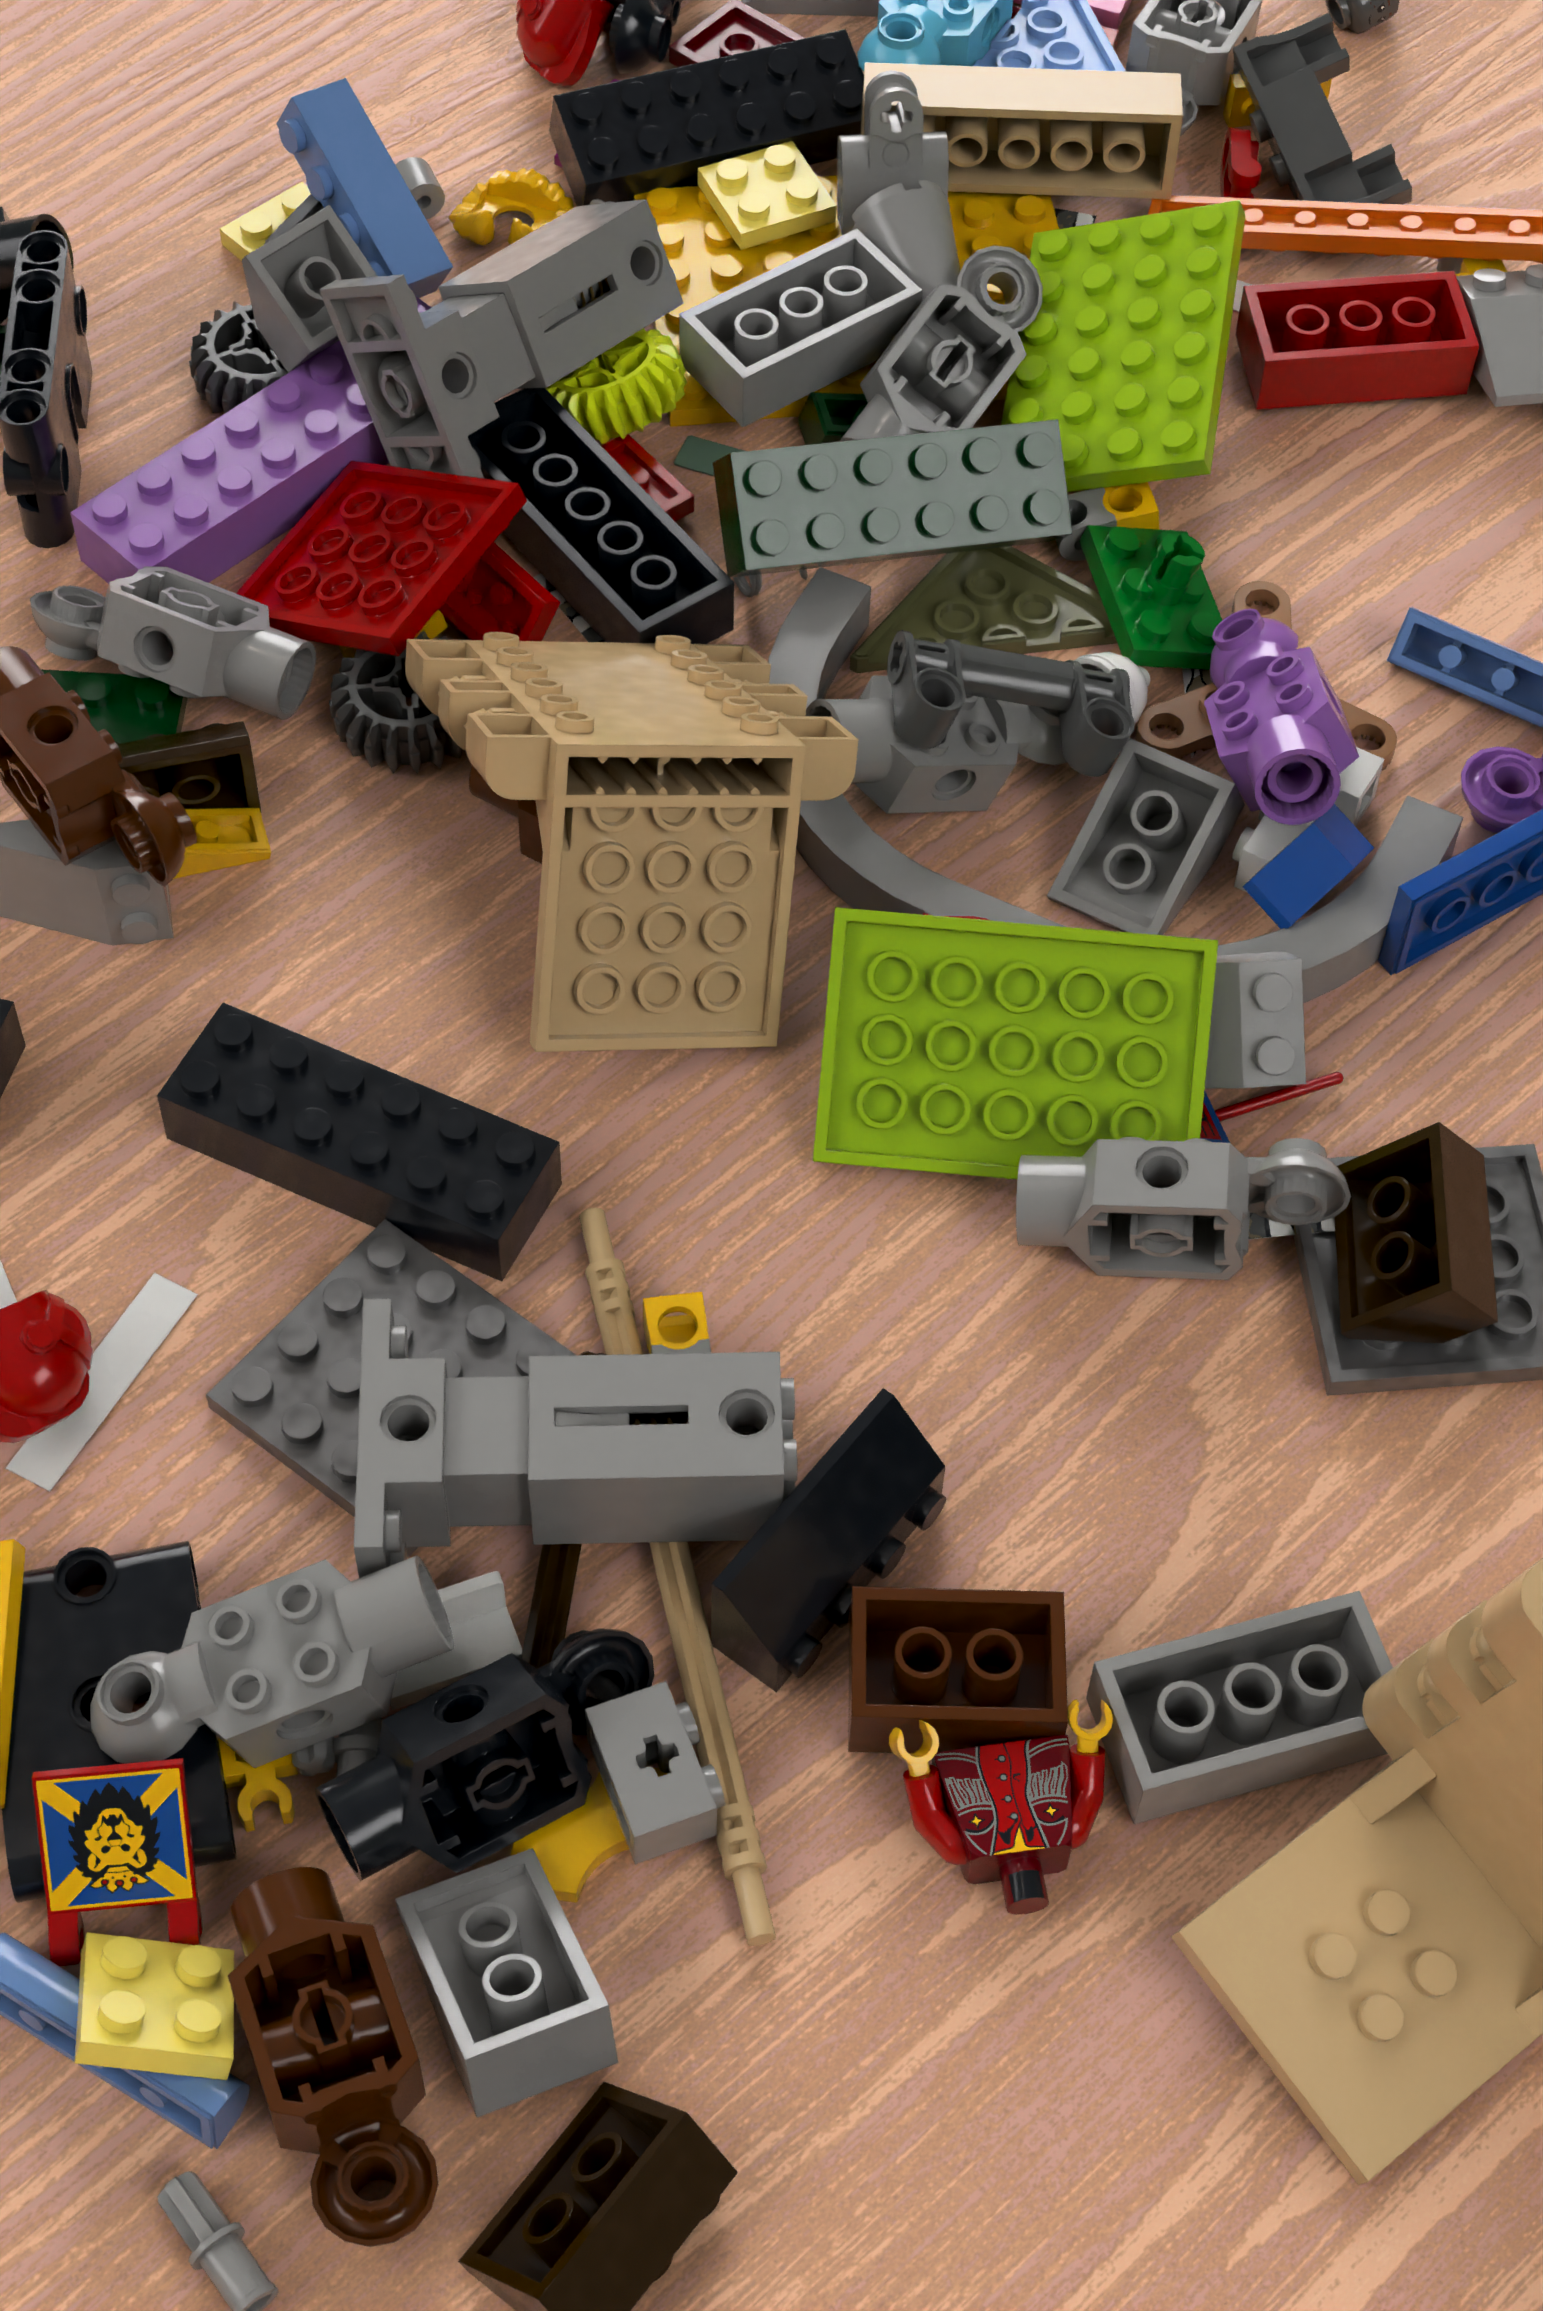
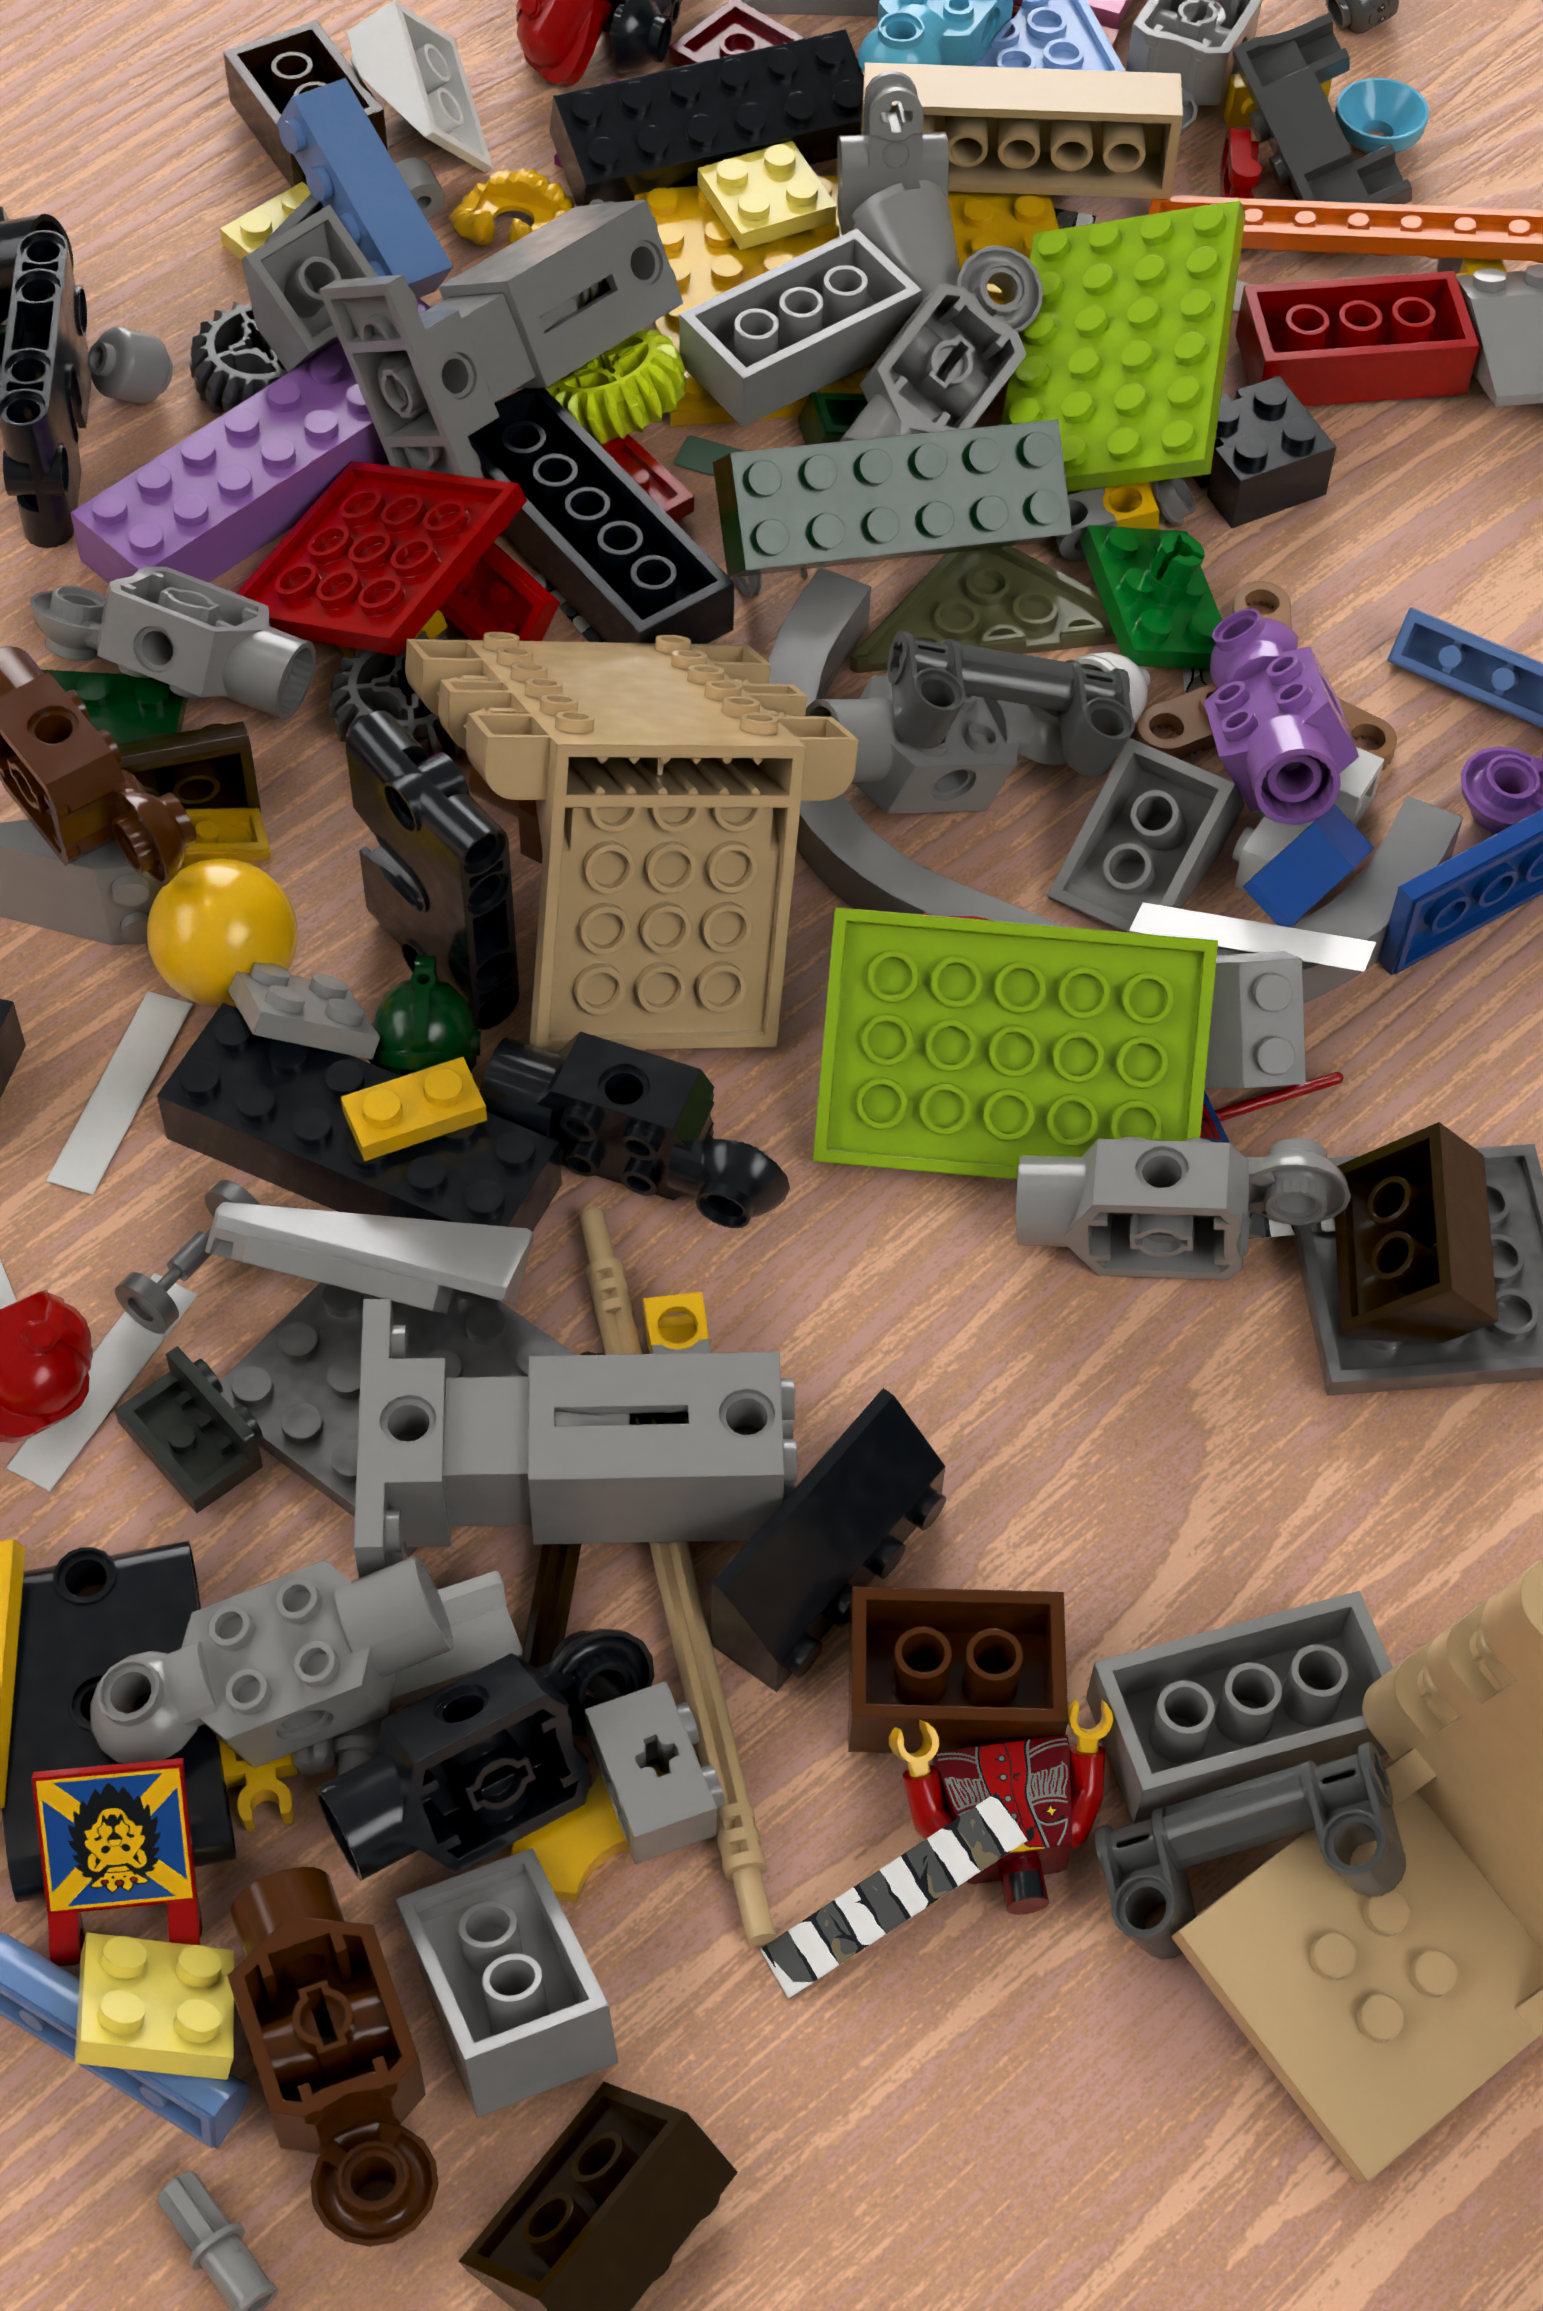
(119, 1093): none -> white sticker
(130, 365): none -> light grey head
(149, 1301): none -> flat silver wheel
(193, 1431): none -> pearl dark grey bracket
(219, 922): none -> yellow piece
(283, 65): none -> dark brown brick
(303, 1010): none -> light grey plate
(376, 1254): none -> light grey wedge
(413, 1108): none -> yellow plate
(421, 78): none -> white slope
(424, 1023): none -> dark green helmet
(439, 867): none -> black connector
(632, 1124): none -> black brick
(893, 1895): none -> sticker
(1173, 500): none -> light grey plate
(1254, 936): none -> white sticker
(1266, 454): none -> black piece
(1341, 1799): none -> dark grey piece
(1381, 107): none -> medium azure piece

